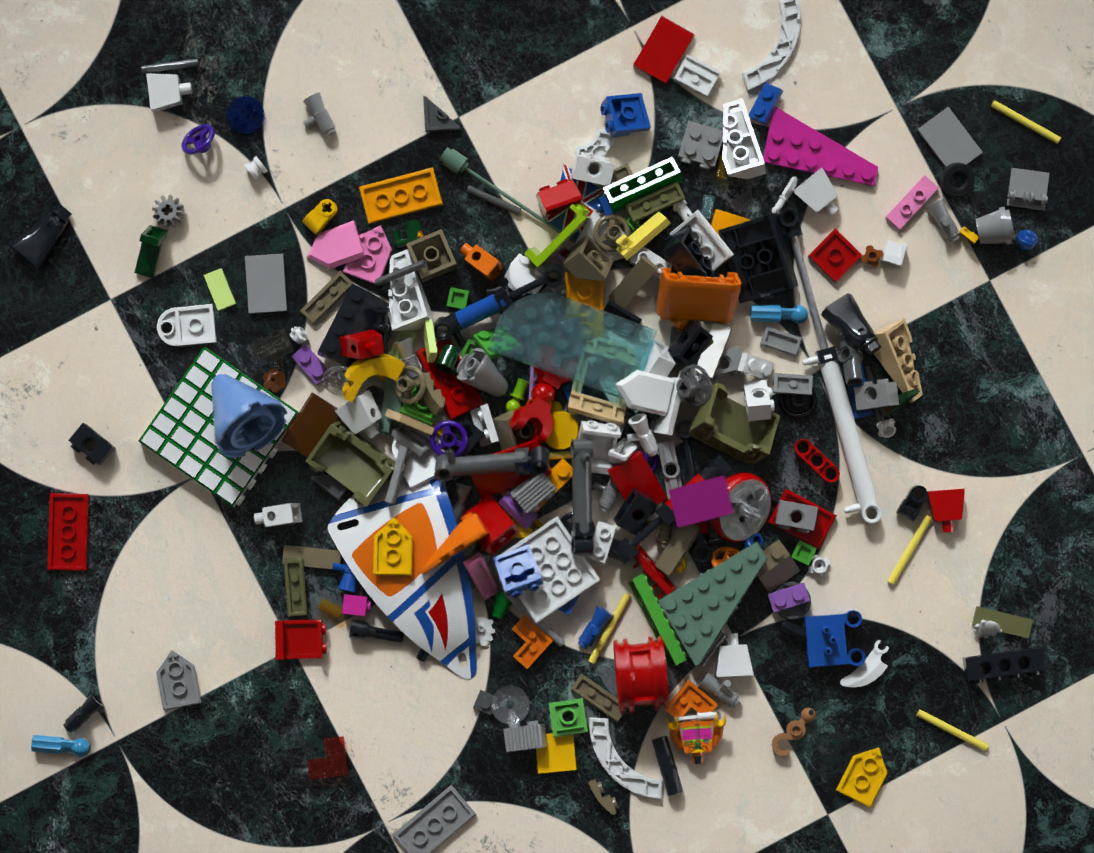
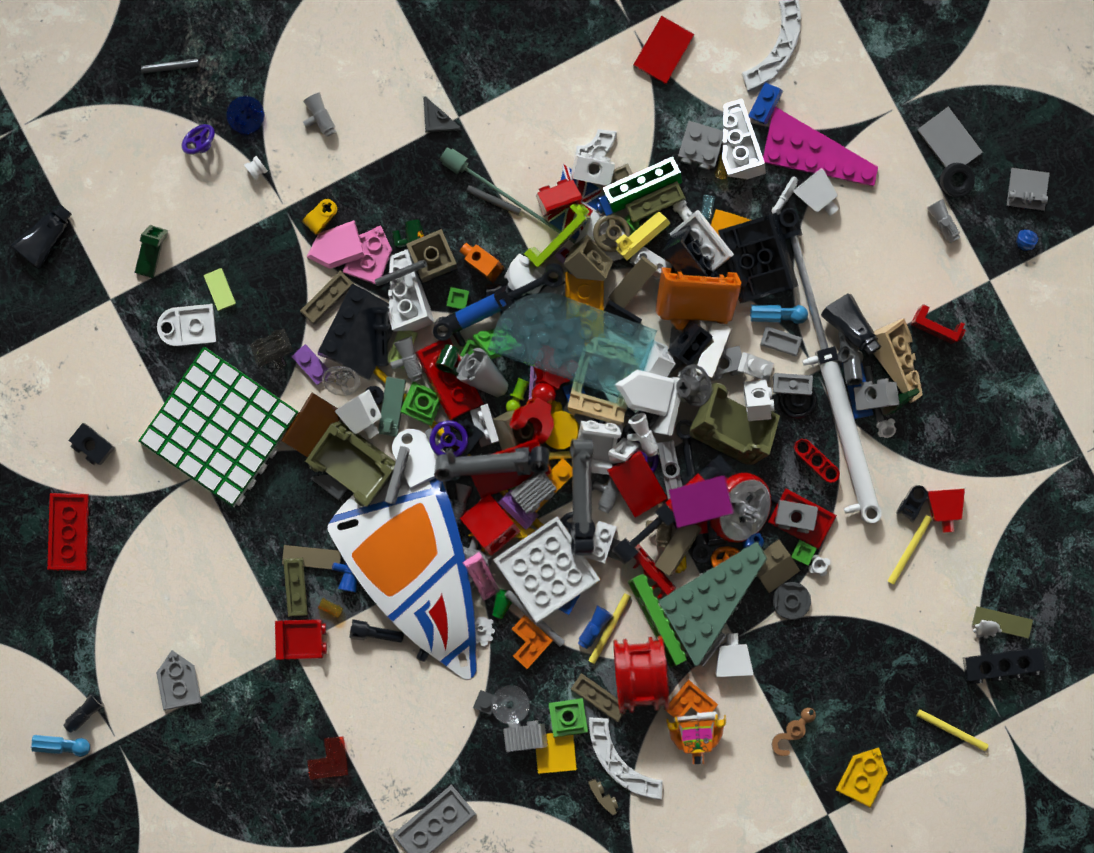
(164, 206): light grey gear -> none
(166, 91): white torso -> none
(243, 416): medium blue cone -> none
(266, 283): light grey tile -> none
(279, 380): dark orange plant -> none
(284, 513): white torso -> none
(298, 335): white plate -> none
(356, 605): dark pink brick -> none
(366, 343): red torso -> none
(367, 367): yellow arch -> none
(393, 550): yellow tile -> none
(400, 195): light orange tile -> none
(406, 385): dark tan piece -> none
(409, 421): tan tile -> none
(411, 440): light grey tile -> none
(429, 340): yellowish green tile -> none
(432, 397): dark tan slope -> none
(464, 535): orange wedge -> none
(518, 571): plate -> none
(625, 114): blue plate -> none
(635, 501): black brick -> none
(667, 765): black axle -> none
(697, 75): white plate -> none
(719, 690): light grey piece -> none
(788, 597): medium lavender plate -> none
(825, 639): blue piece -> none
(835, 255): red tile -> none
(868, 671): white piece -> none
(871, 251): dark orange plate -> none
(894, 253): white panel -> none
(912, 202): bright pink plate -> none
(935, 329): none -> red panel
(971, 236): yellow tile -> none
(995, 227): light grey piece -> none
(1026, 122): light yellow bar -> none

